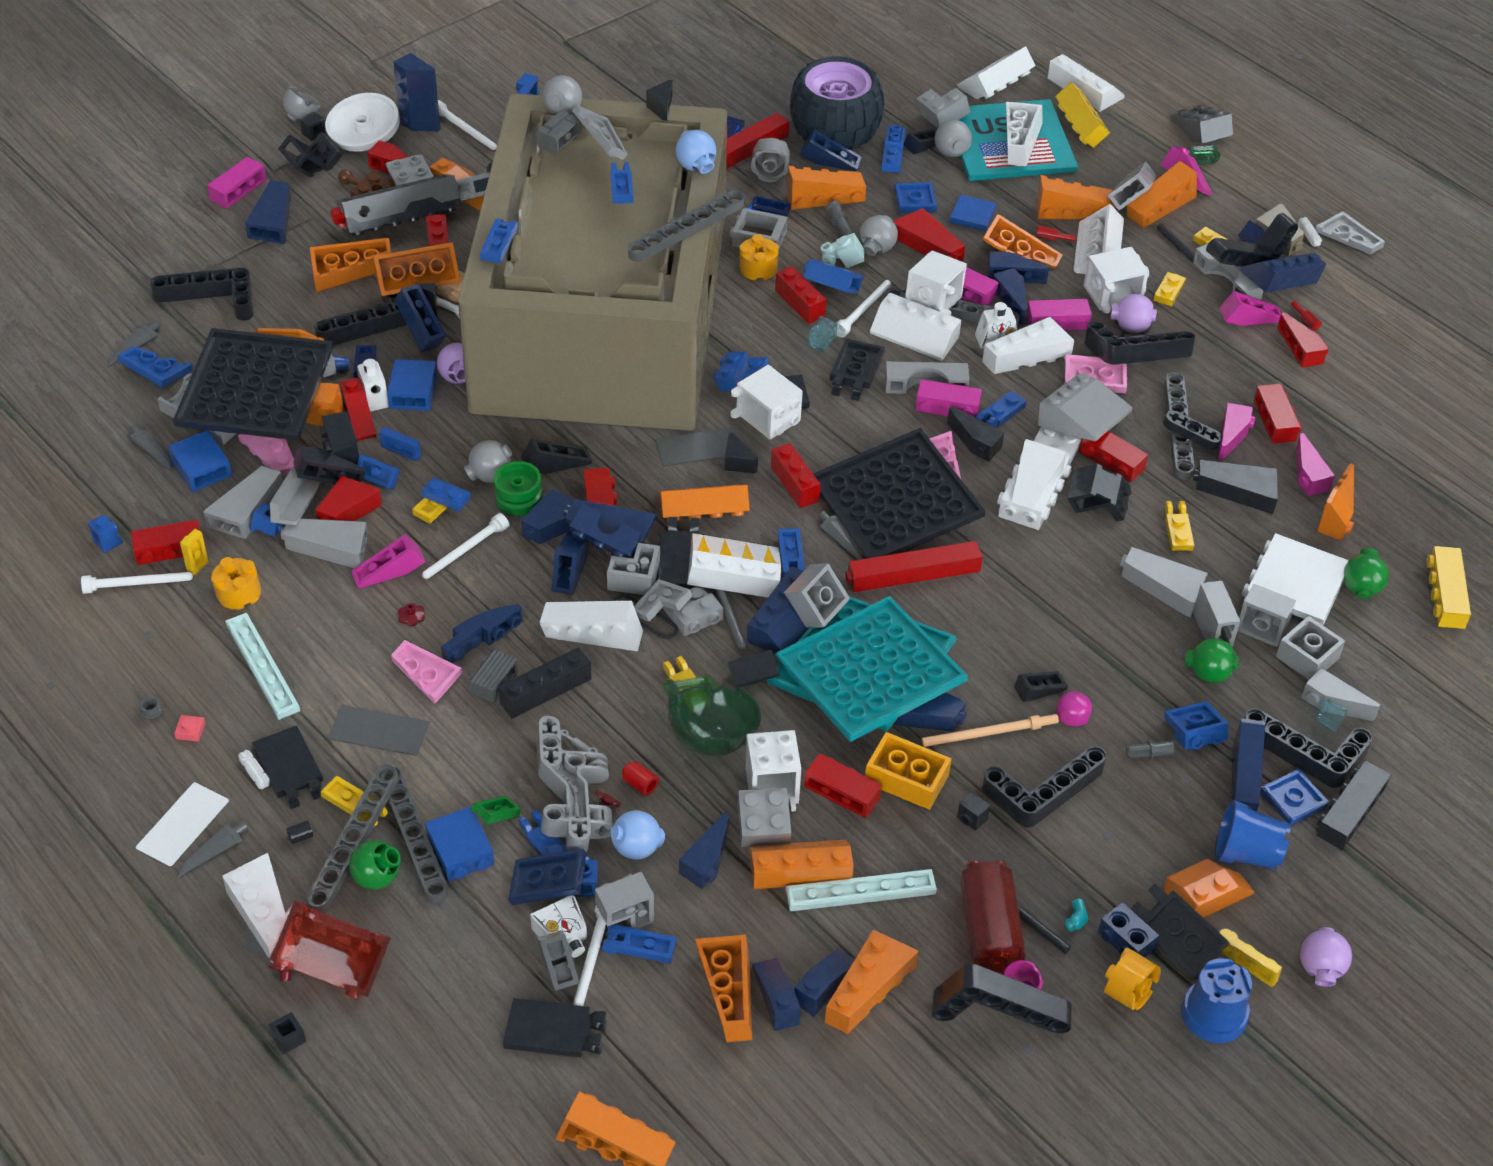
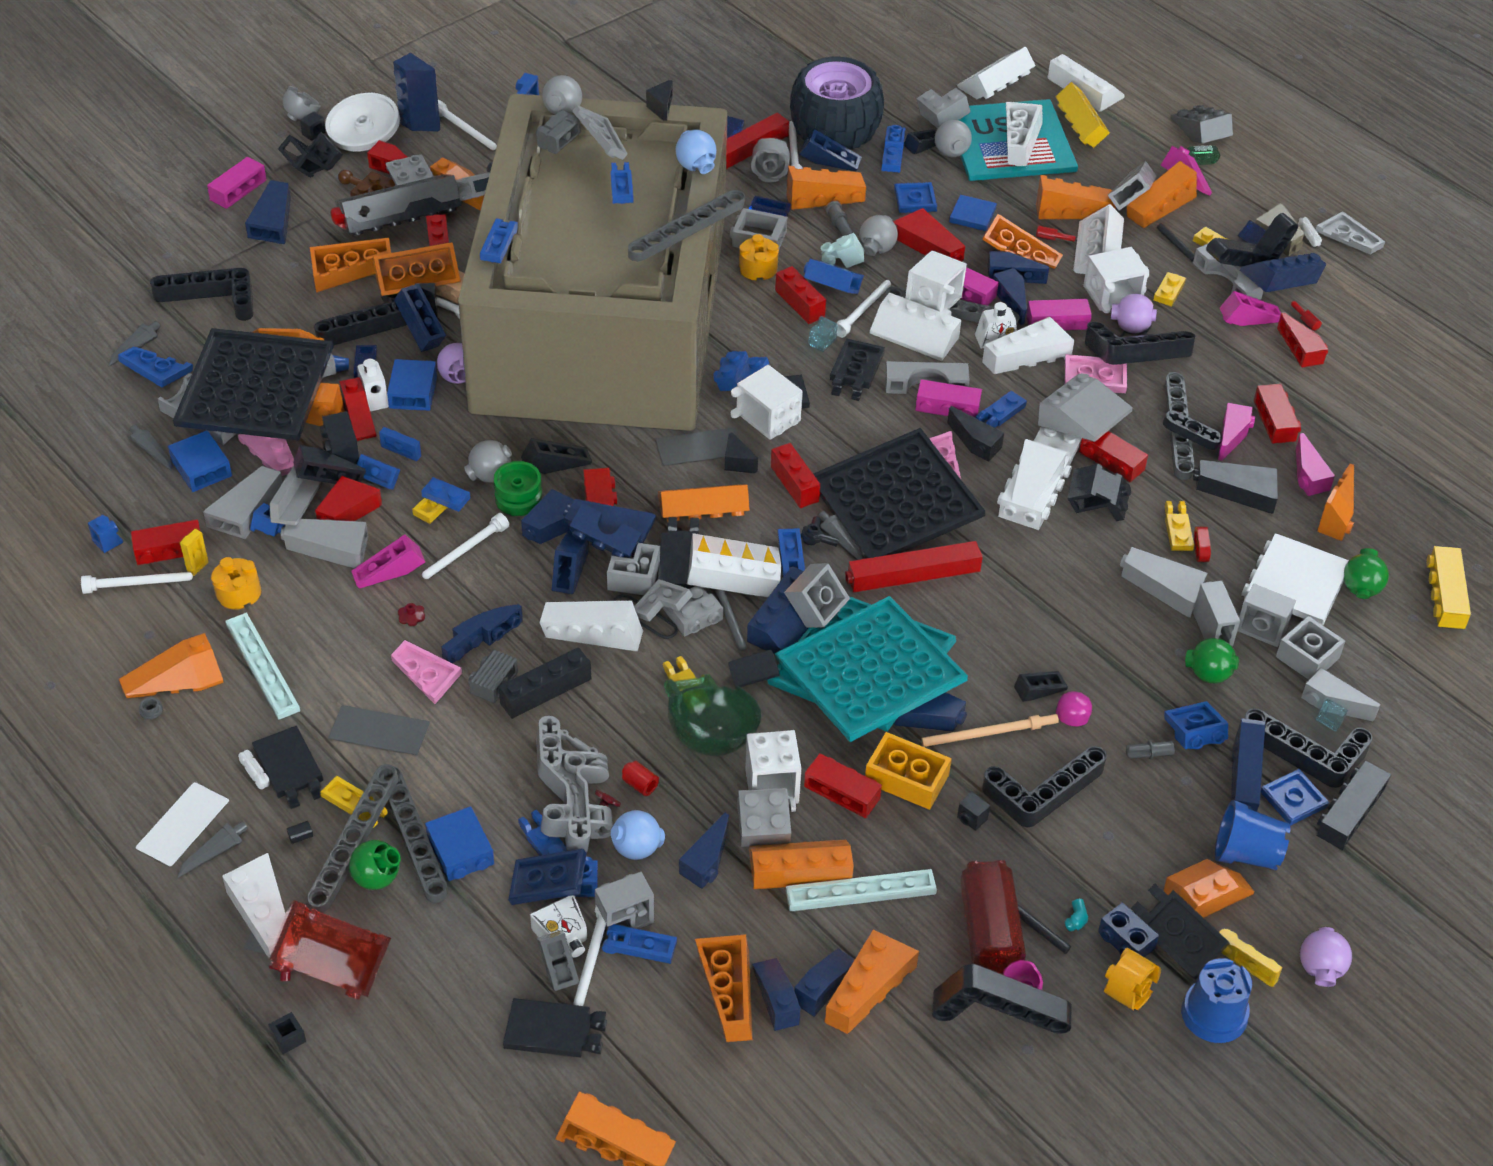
(181, 667): none -> orange wedge
(189, 728): coral plate -> none
(496, 809): green tile -> none
(793, 146): none -> white piece
(812, 534): none -> black piece
(1202, 544): none -> red beam

